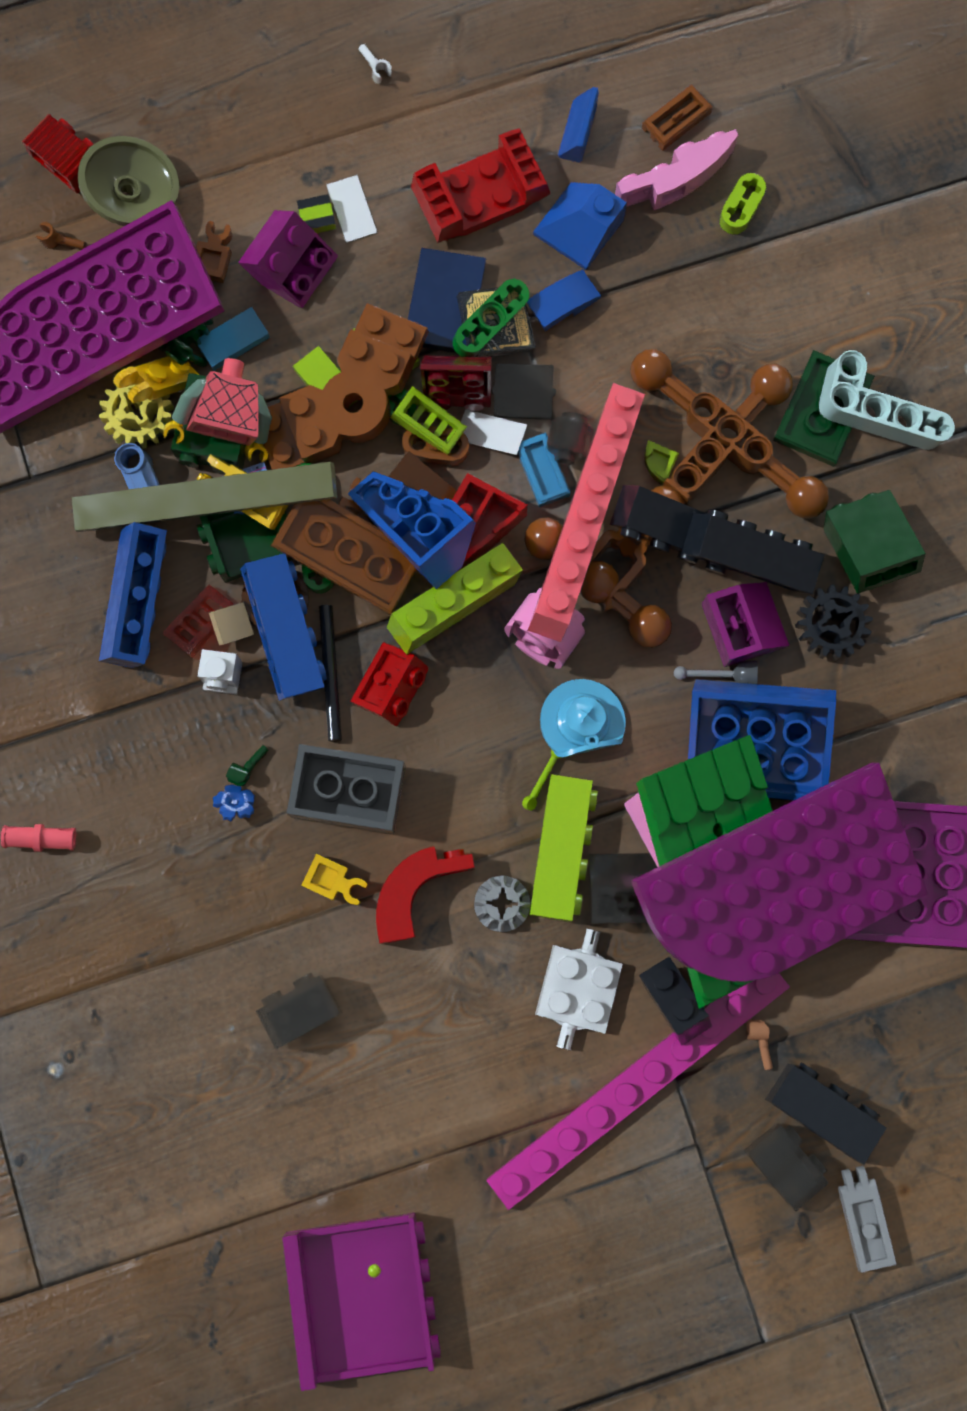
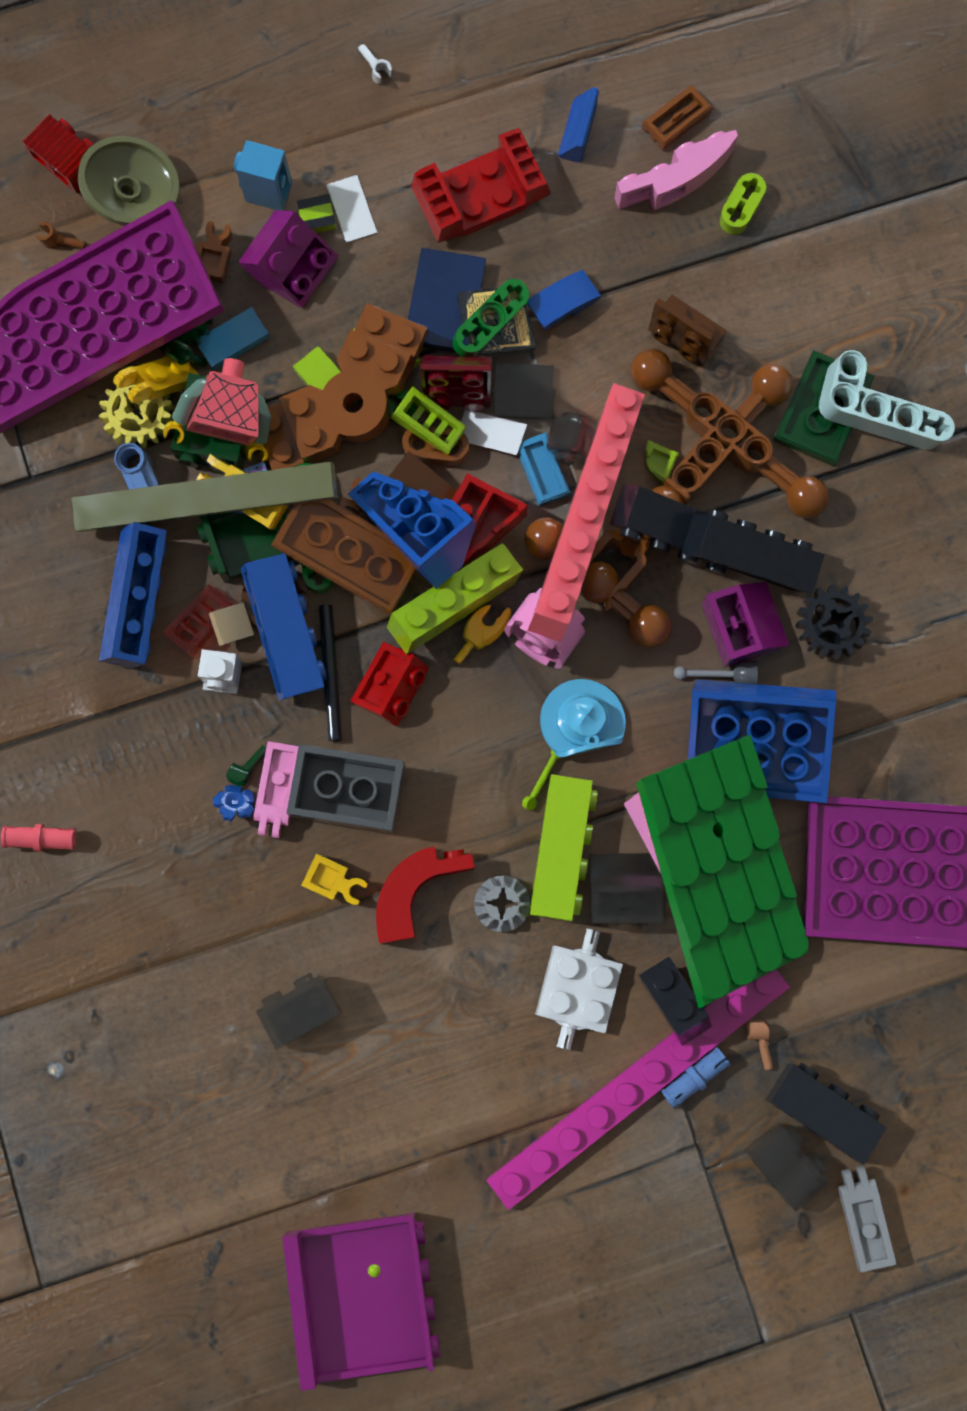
(263, 175): none -> dark azure brick
(275, 787): none -> bright pink hinge
(478, 634): none -> yellow hand
(582, 222): blue slope -> none
(685, 329): none -> reddish brown bracket
(695, 1078): none -> medium blue pin
(785, 882): magenta plate -> none
(873, 541): dark green brick -> none

